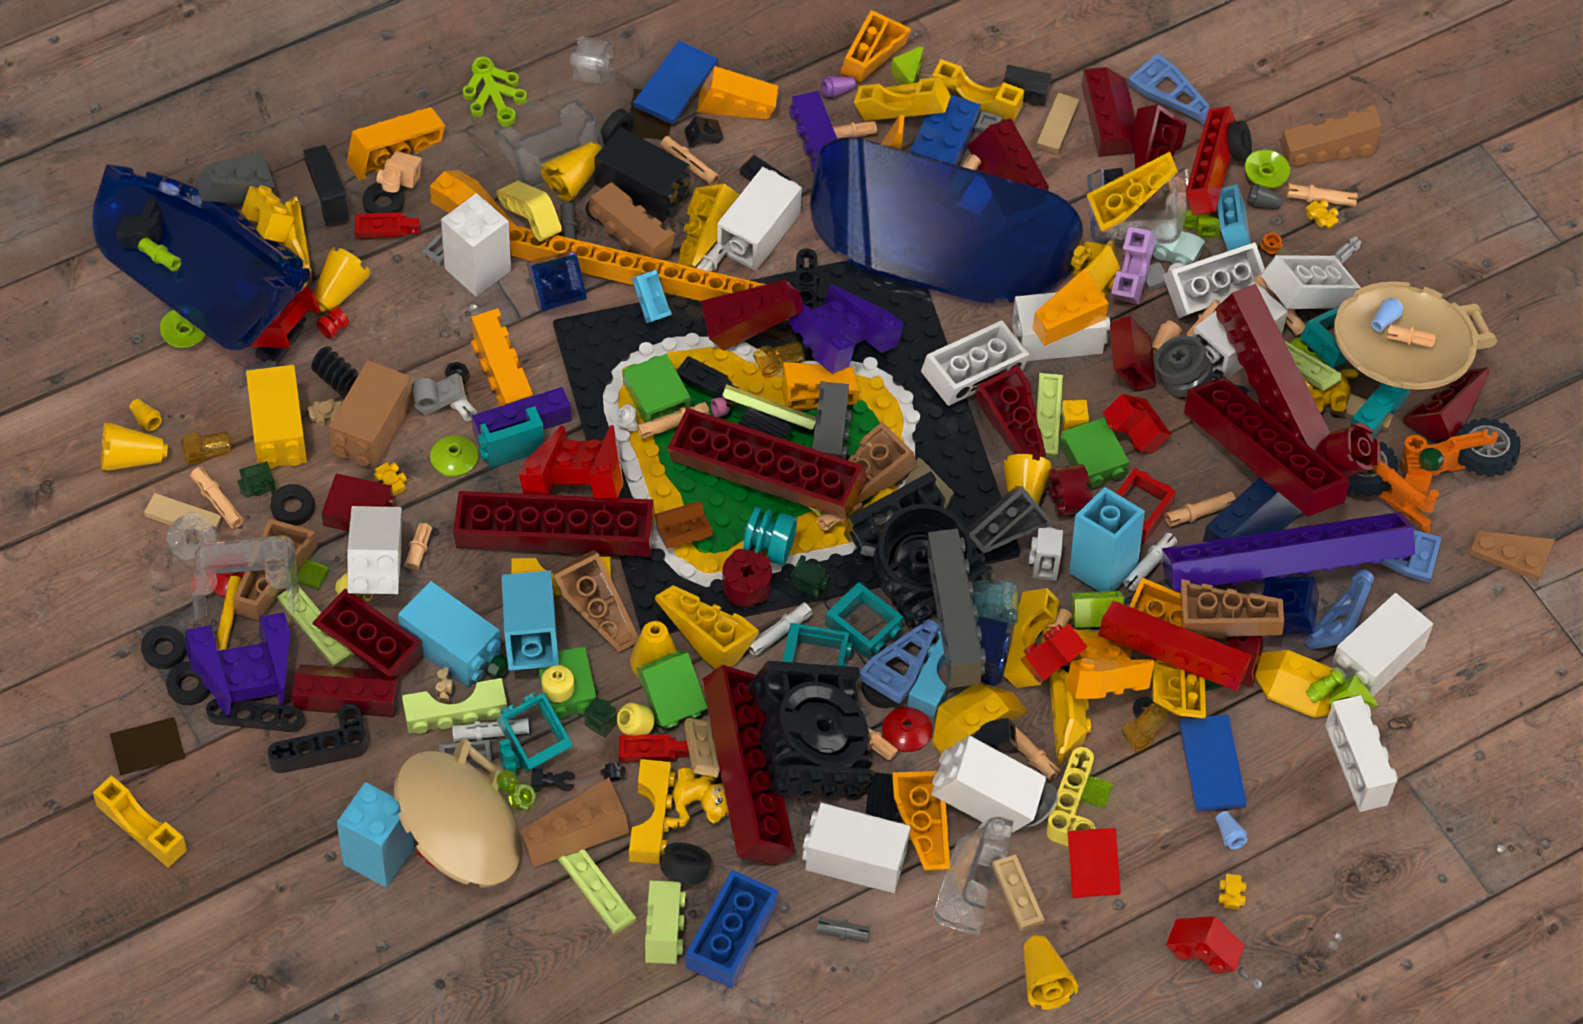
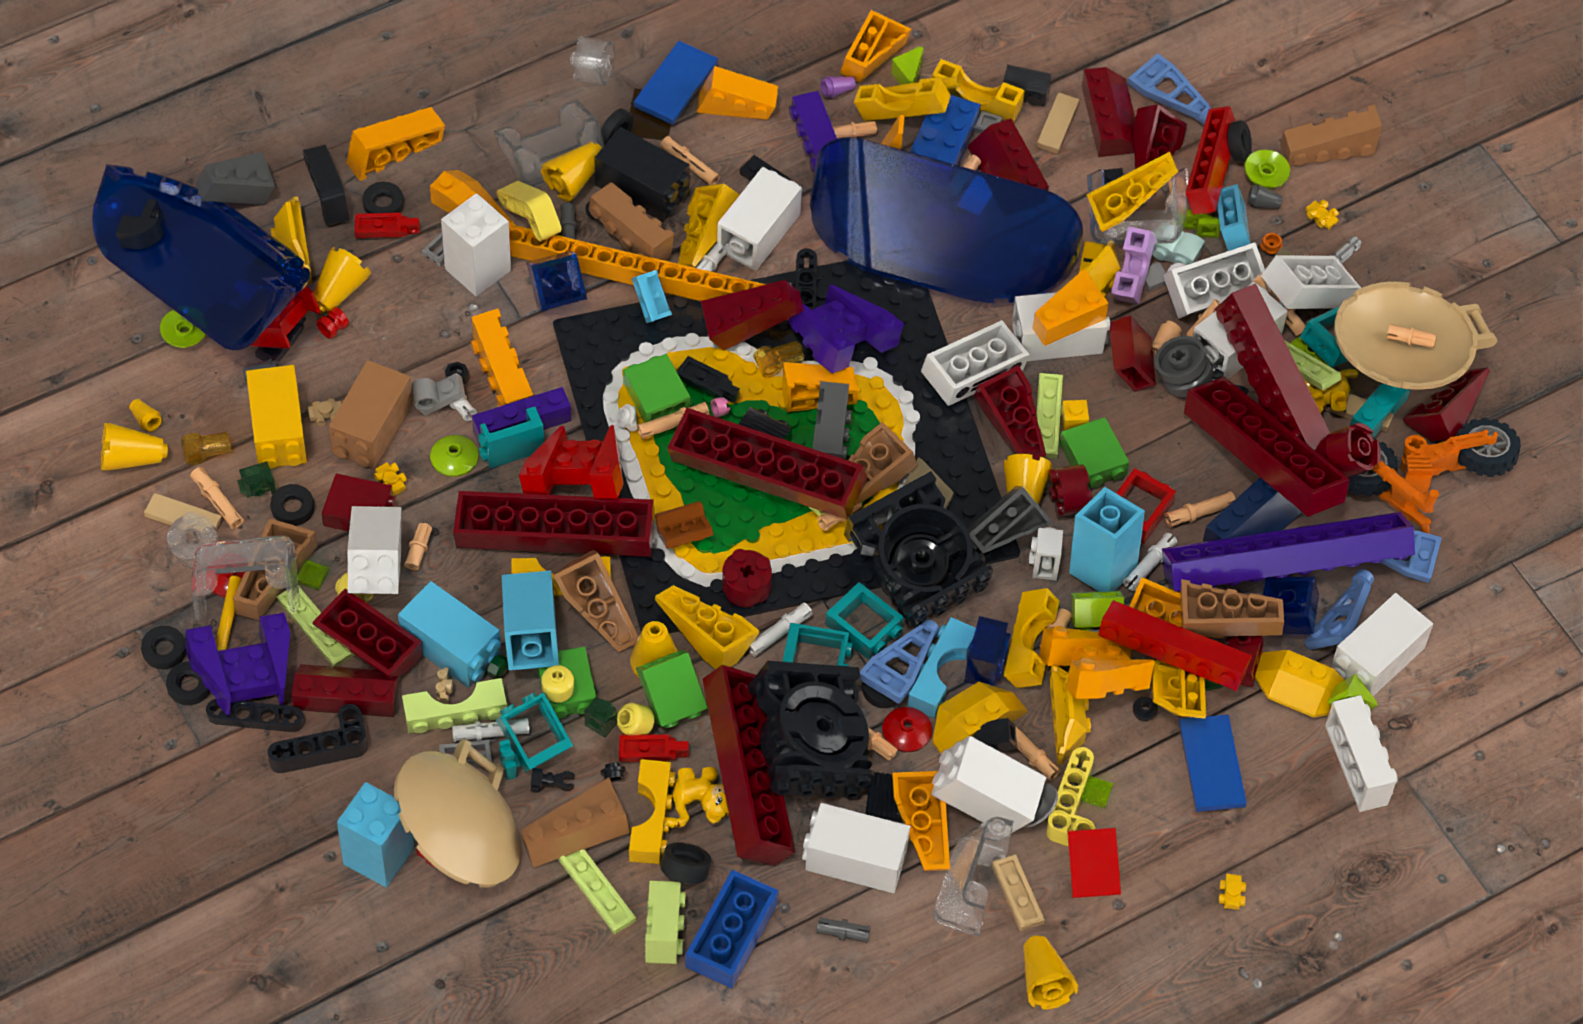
(124, 810): yellow arch -> none
(147, 746): dark brown window -> none
(159, 254): lime pin -> none
(267, 210): yellow arch -> none
(334, 370): black piece -> none
(400, 170): light nougat brick -> none
(484, 69): lime plant -> none
(508, 781): clear neon green plate -> none
(701, 747): tan tile -> none
(703, 129): black bracket -> none
(769, 407): yellowish green tile -> none
(770, 536): teal wheel -> none
(809, 577): clear green brick -> none
(955, 608): dark grey brick -> none
(996, 600): clear light blue brick -> none
(1058, 648): red brick -> none
(1081, 259): yellow piece -> none
(1139, 421): red brick -> none
(1140, 730): clear yellow piece -> none
(1207, 940): red brick -> none
(1232, 833): light blue cone -> none
(1311, 194): light nougat pin -> none
(1325, 686): lime arm -> none
(1389, 311): light blue cone -> none
(1431, 459): dark green tile -> none
(1513, 552): medium nougat wing -> none

